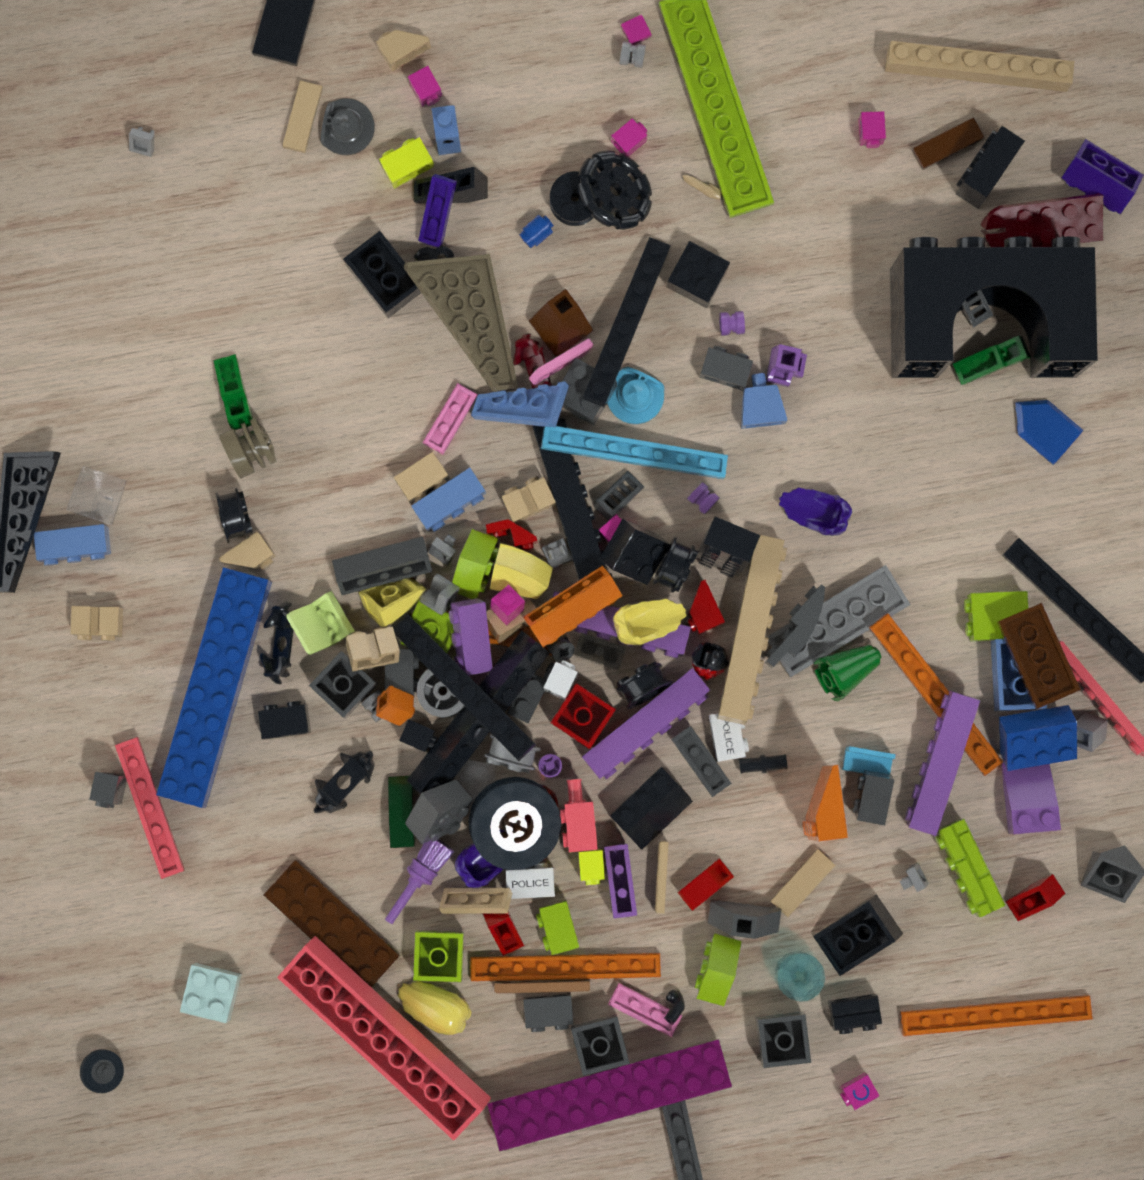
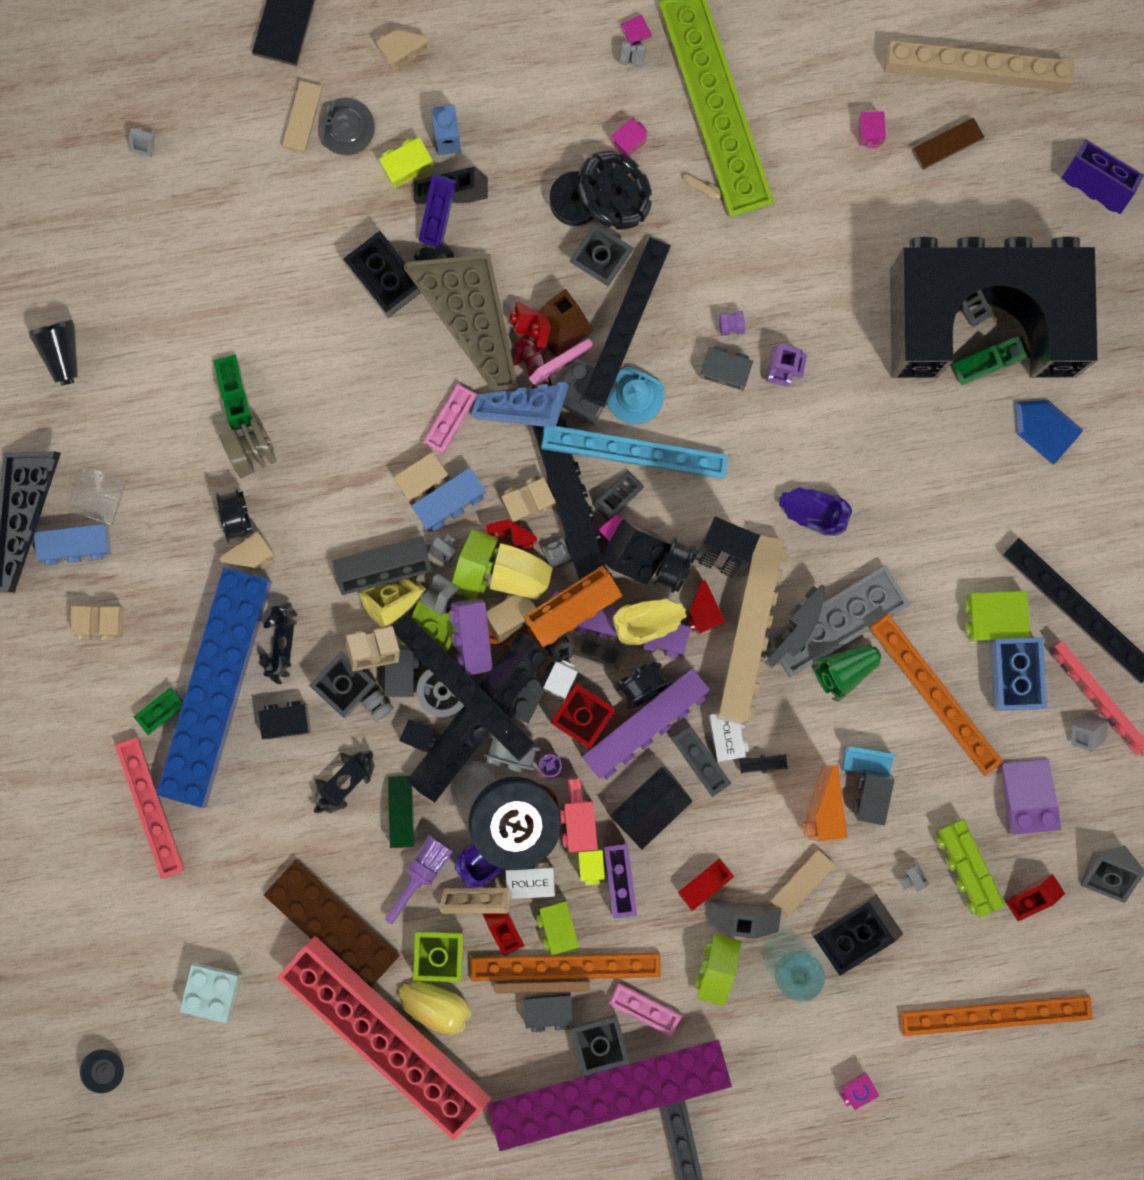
(57, 350): none -> black cone
(108, 789): dark grey brick -> none
(159, 711): none -> green plate
(320, 624): yellowish green bracket -> none
(395, 705): orange brick -> none
(425, 86): dark pink brick -> none
(439, 812): dark grey brick -> none
(507, 604): dark pink brick -> none
(531, 322): none -> red slope
(536, 231): blue brick -> none
(601, 254): none -> dark grey slope
(661, 877): tan tile -> none
(677, 1006): black arm -> none
(698, 274): black brick -> none
(703, 498): medium lavender wheel -> none
(709, 660): black piece -> none
(762, 404): medium blue torso -> none
(783, 1039): dark grey brick -> none
(855, 1013): black brick -> none
(942, 763): medium lavender brick -> none
(988, 166): black brick -> none
(1038, 656): reddish brown plate -> none
(1038, 737): blue brick -> none
(1046, 220): dark red plate -> none

